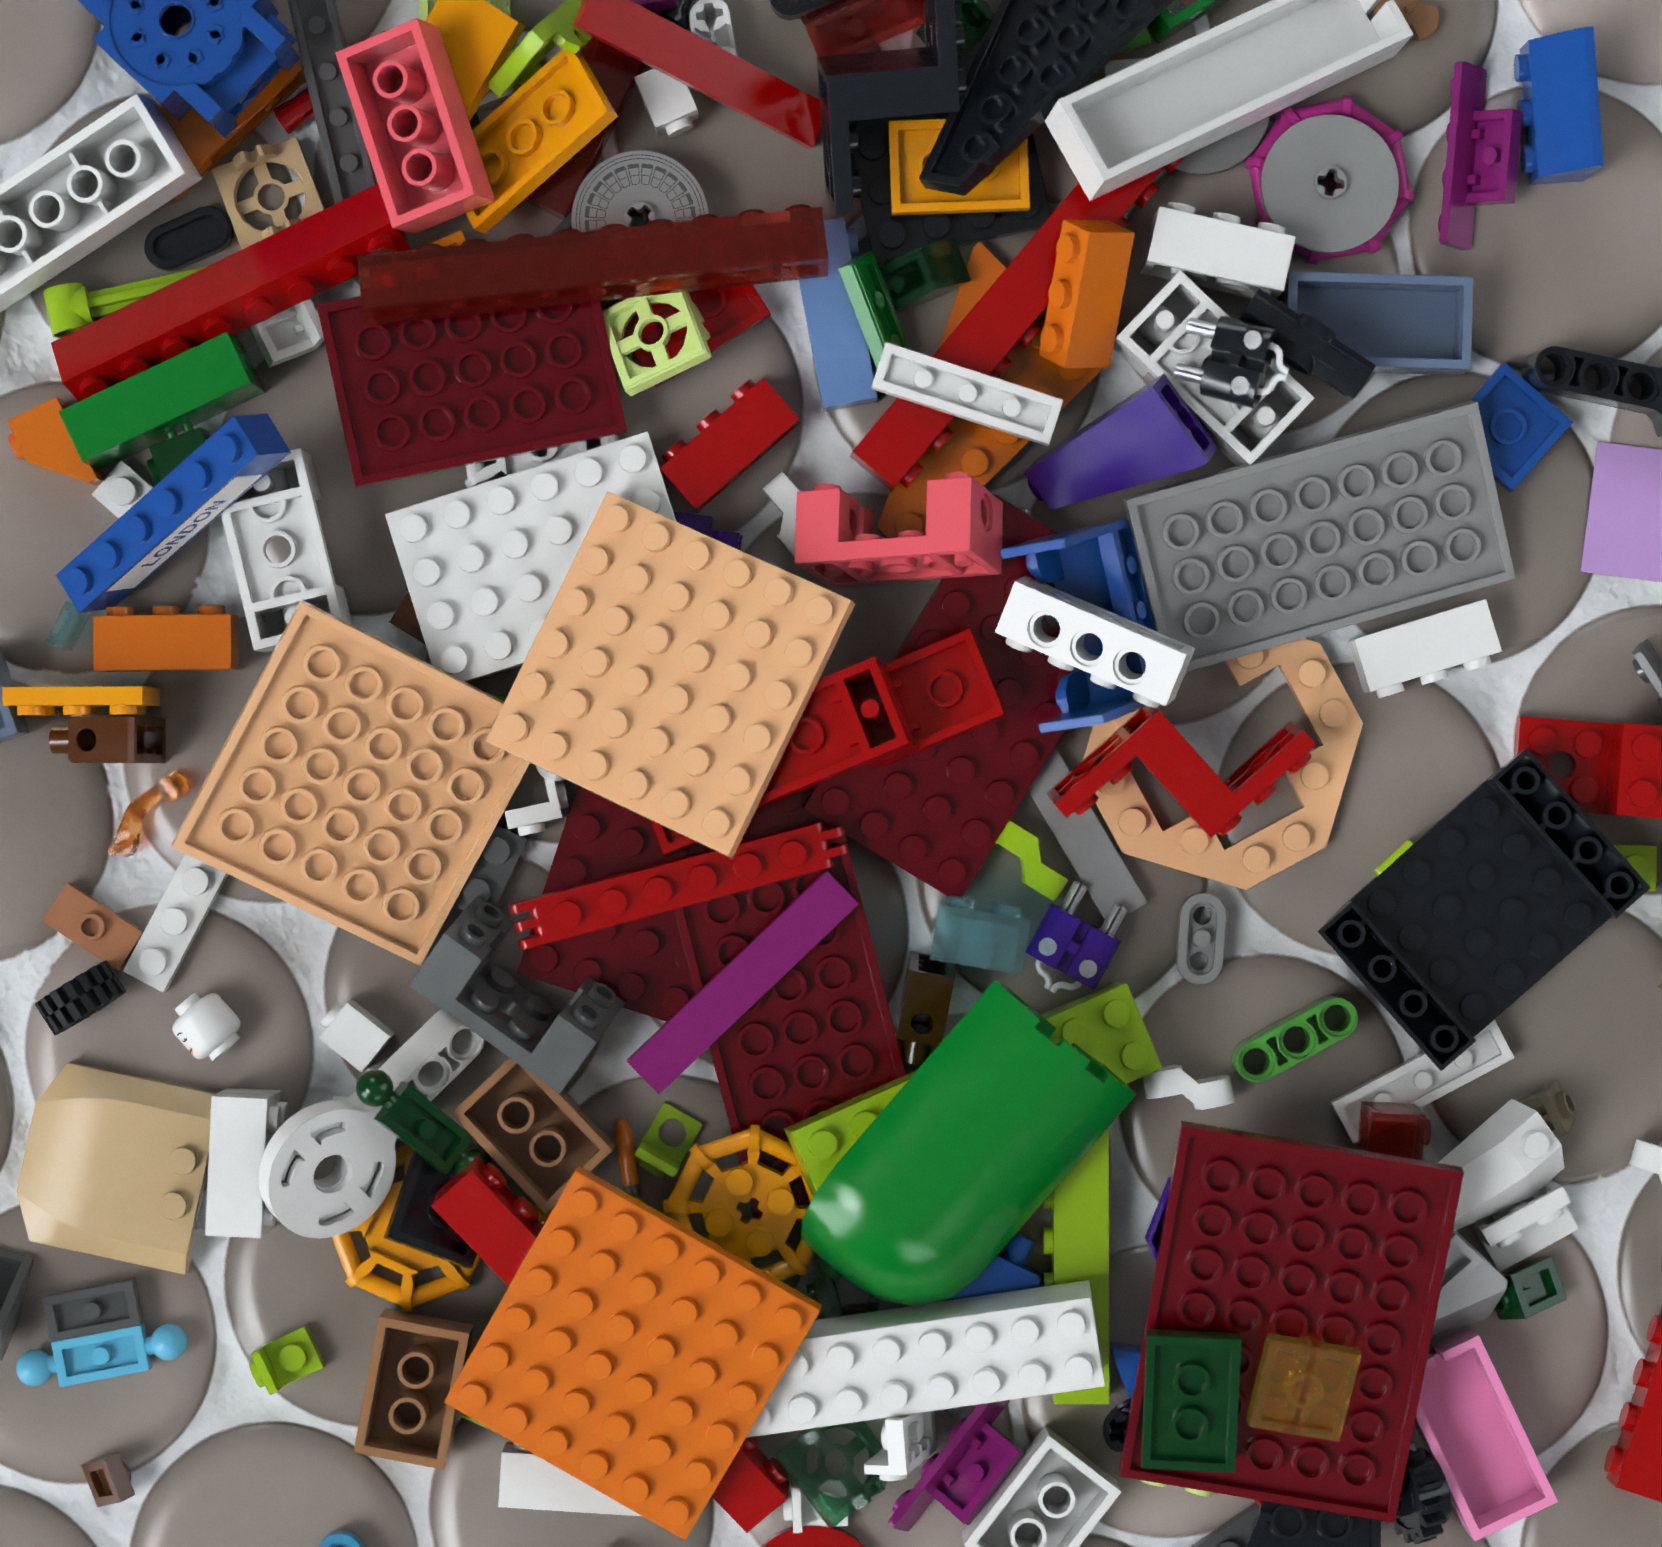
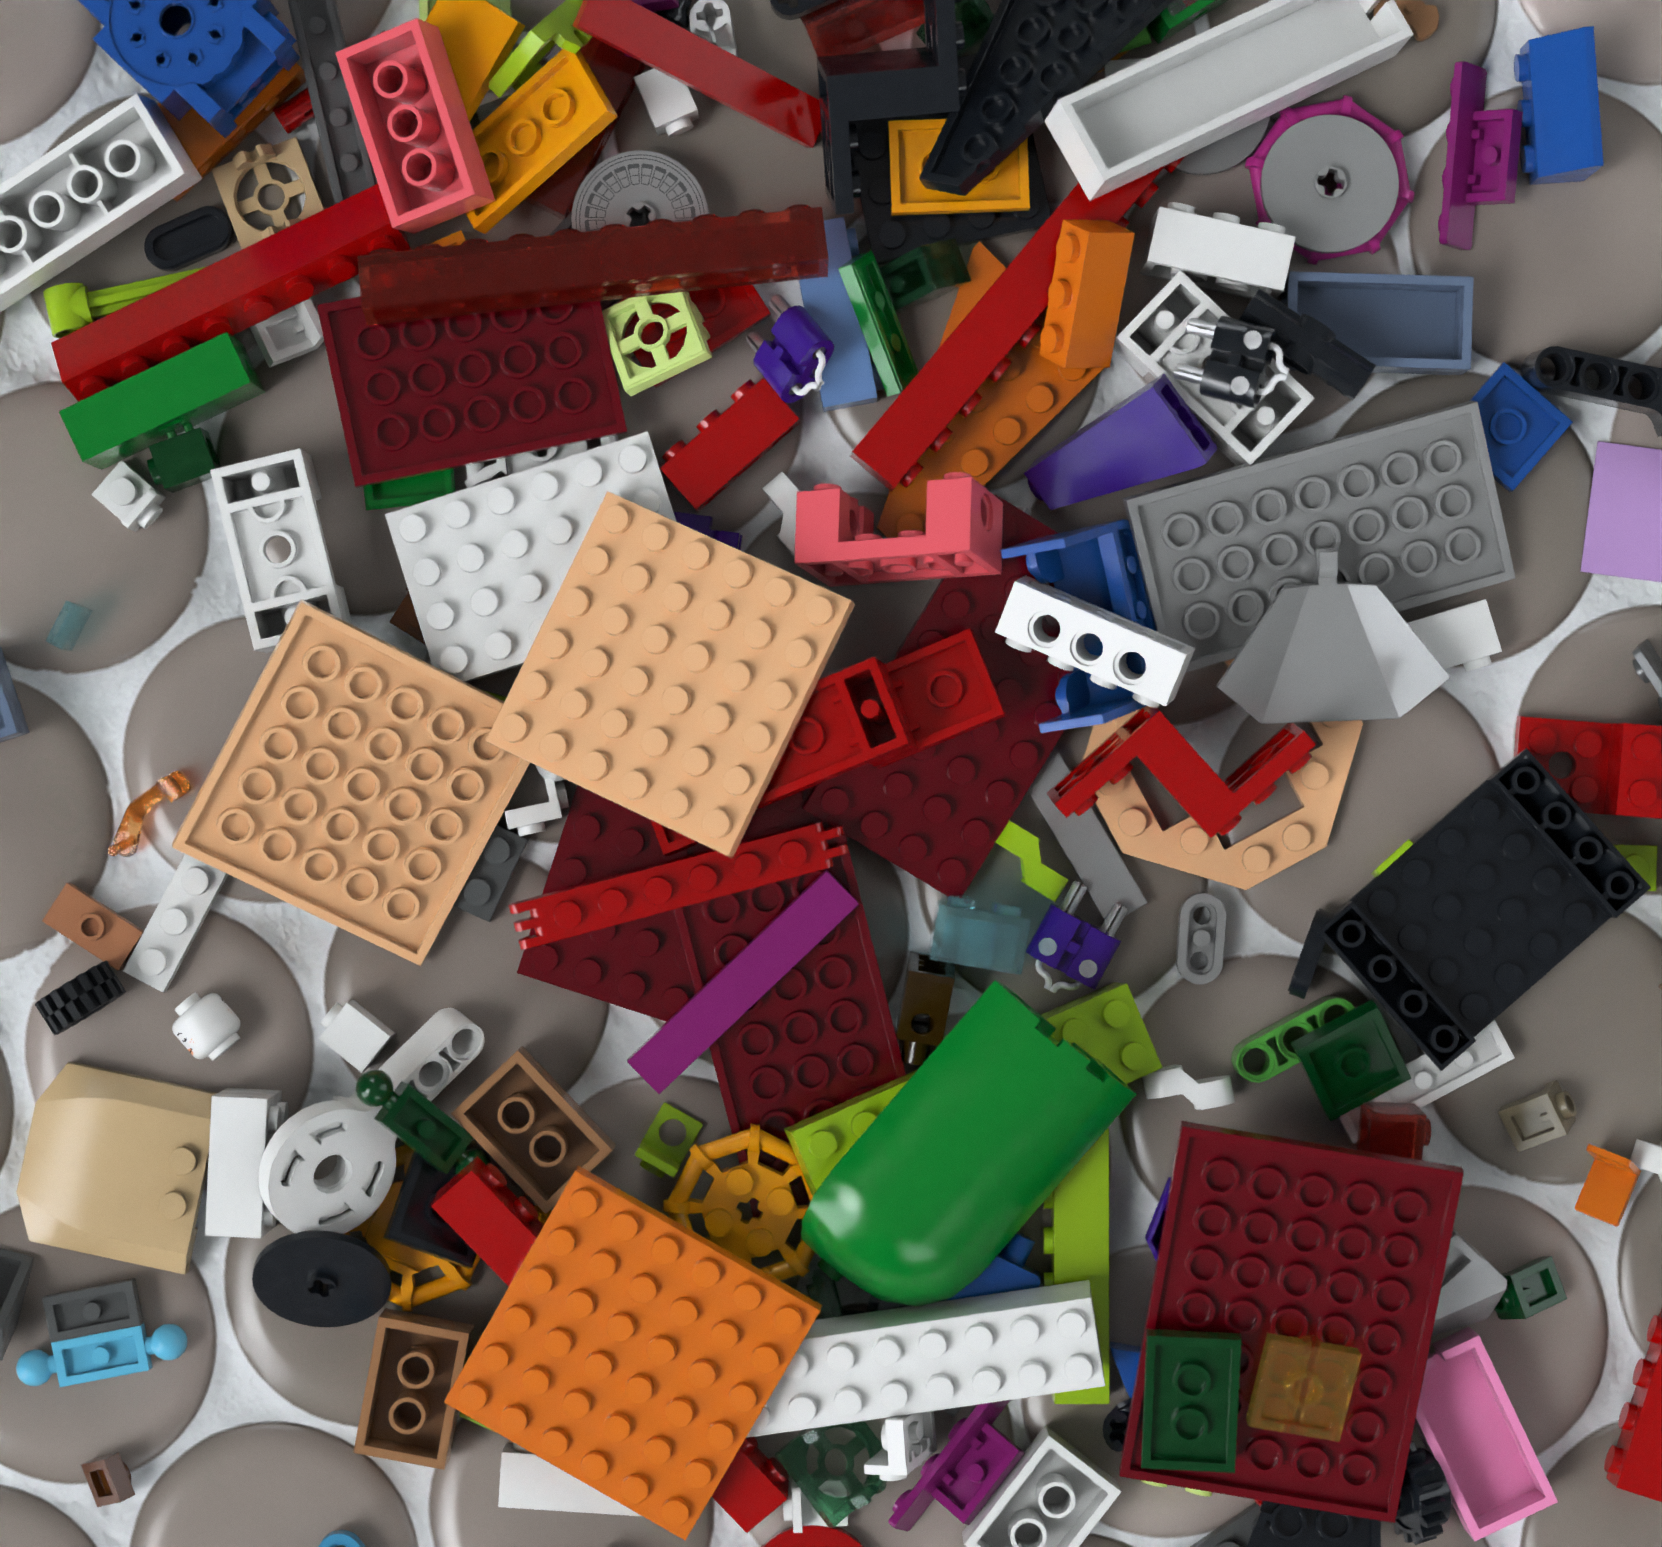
(45, 442): orange slope -> none
(81, 700): light orange plate -> none
(111, 740): reddish brown torso -> none
(165, 640): orange brick -> none
(173, 512): blue brick -> none
(286, 1359): lime bracket -> none
(322, 1279): none -> black piece
(409, 490): none -> green tile
(503, 1010): dark grey plate -> none
(627, 1159): orange piece -> none
(793, 353): none -> dark purple piece
(967, 394): white plate -> none
(1309, 956): none -> black tile
(1331, 655): none -> light grey panel
(1351, 1060): none -> dark green plate
(1504, 1162): white wedge -> none
(1526, 1226): white bracket -> none
(1607, 1186): none -> orange bracket

